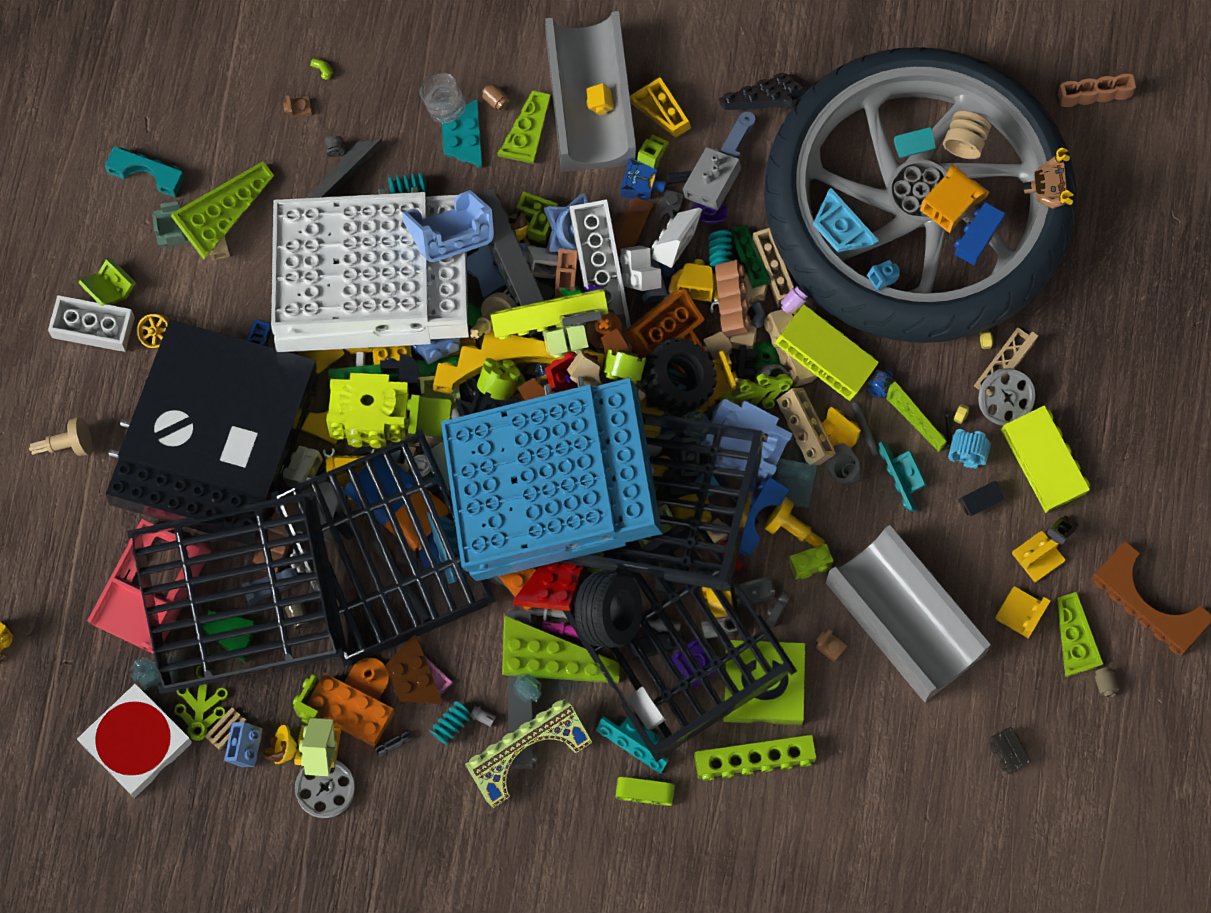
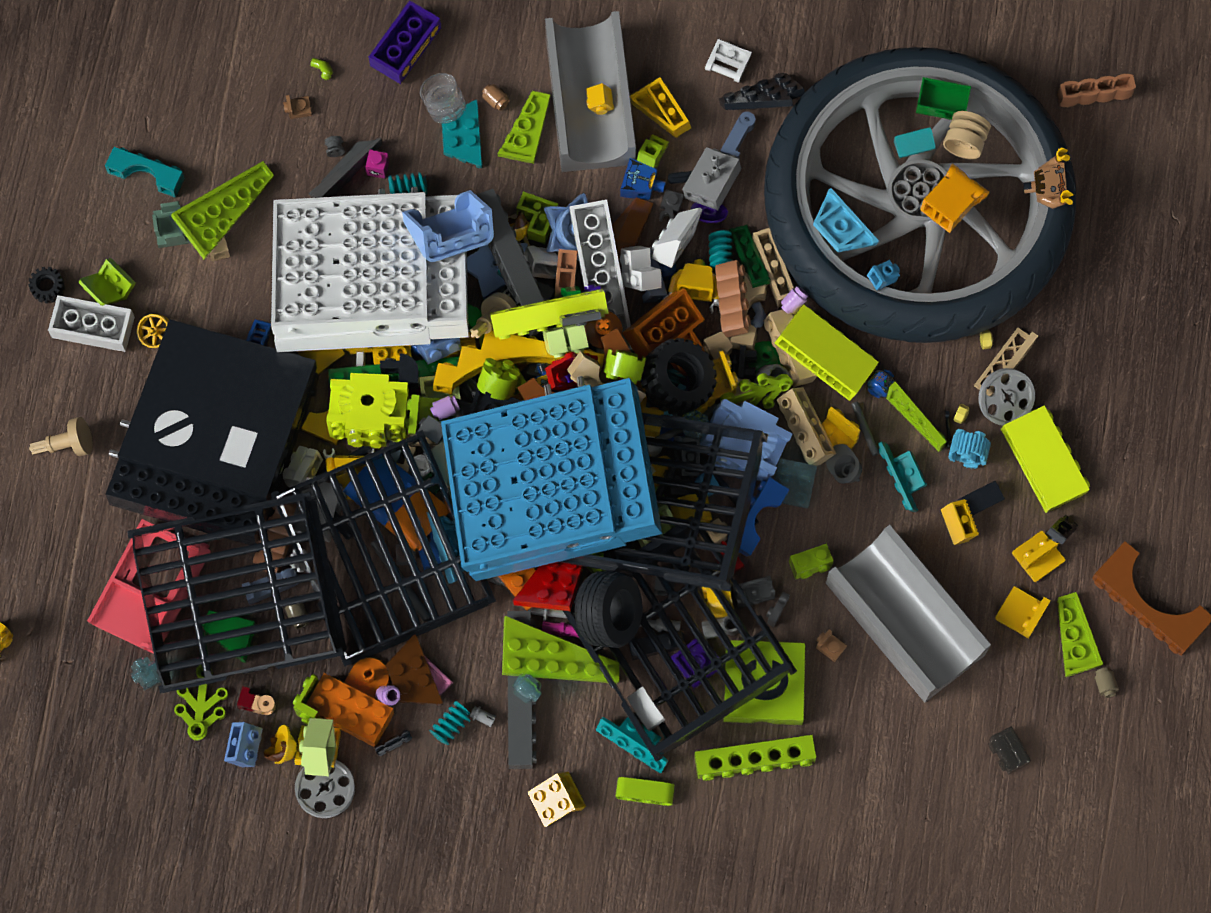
(39, 277): none -> black tyre
(134, 740): red tile -> none
(208, 736): tan tile -> none
(254, 703): none -> leg
(377, 164): none -> dark pink brick
(388, 694): none -> lavender brick
(404, 42): none -> dark purple brick
(432, 429): none -> dark grey brick
(445, 407): none -> lavender brick
(492, 765): arch -> none
(556, 798): none -> bracket
(730, 55): none -> white plate
(782, 518): yellow piece -> none
(942, 98): none -> green container
(959, 522): none -> yellow brick
(978, 233): blue brick -> none

